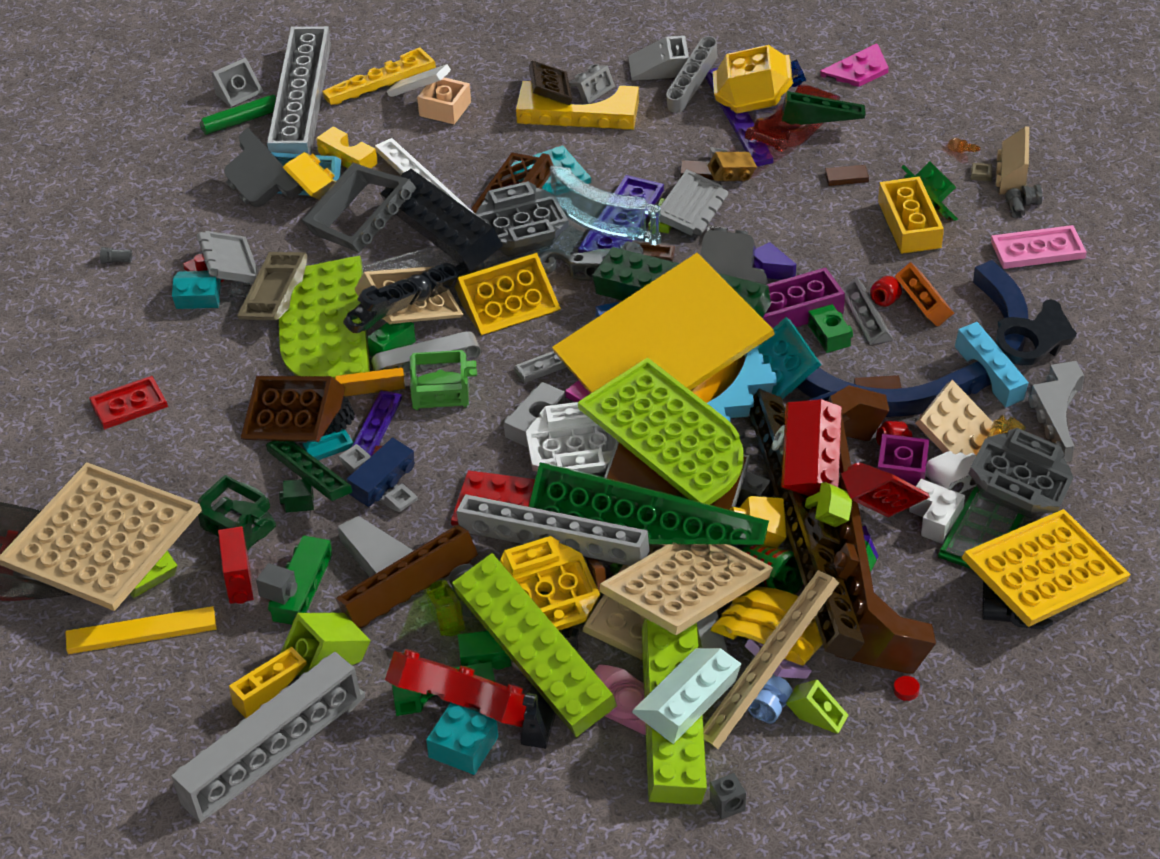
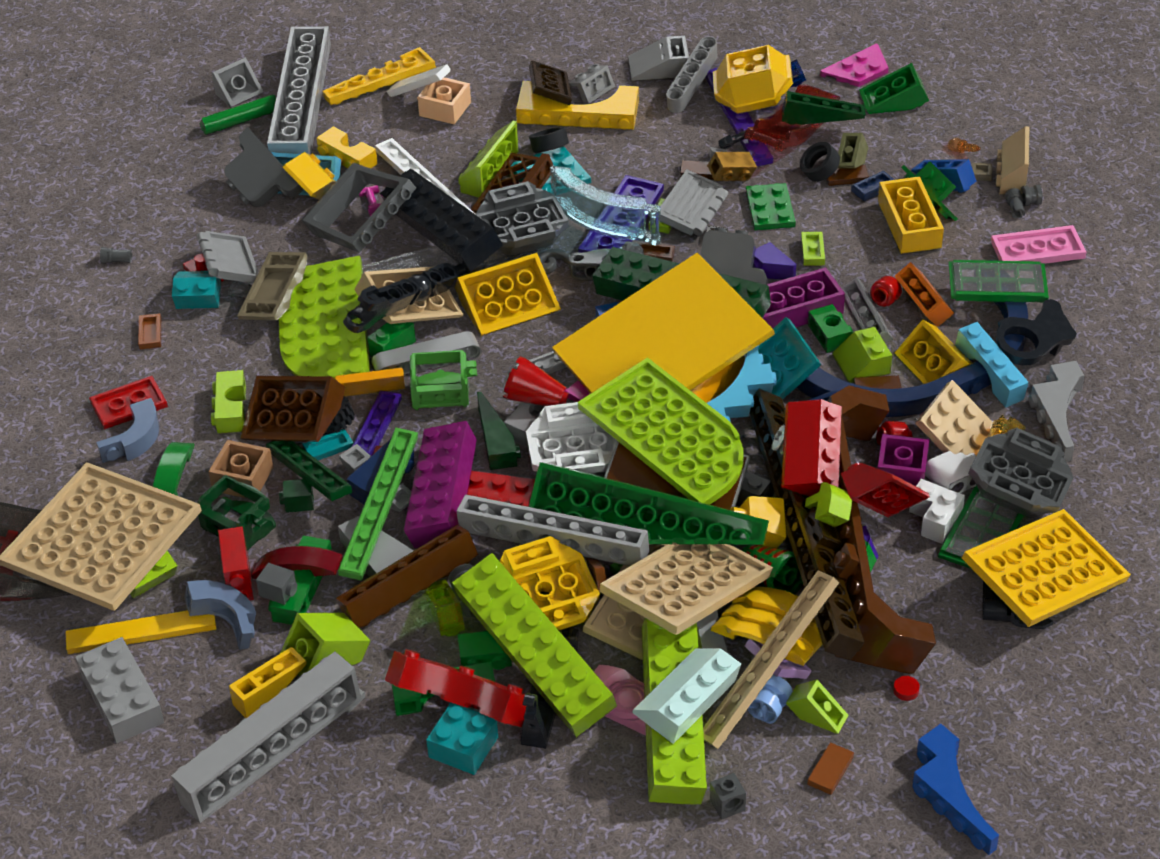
(119, 690): none -> light grey brick
(137, 438): none -> sand blue arch
(149, 331): none -> dark orange tile
(172, 466): none -> green slope
(223, 601): none -> sand blue arch
(227, 403): none -> lime arch
(243, 463): none -> medium nougat brick
(318, 560): none -> dark red slope
(369, 192): none -> dark pink piece
(378, 504): none -> bright green tile
(439, 481): none -> magenta brick
(489, 160): none -> lime slope
(497, 437): none -> dark green slope
(533, 386): none -> red cone
(548, 139): none -> black tyre
(729, 140): none -> black bar
(770, 206): none -> green plate
(813, 248): none -> lime plate
(827, 167): none -> black tyre
(830, 768): none -> dark orange tile
(852, 150): none -> olive slope
(863, 355): none -> lime slope
(869, 187): none -> dark blue plate
(895, 92): none -> green slope
(930, 353): none -> yellow slope
(942, 786): none -> blue arch
(957, 171): none -> blue slope
(998, 281): none -> clear piece

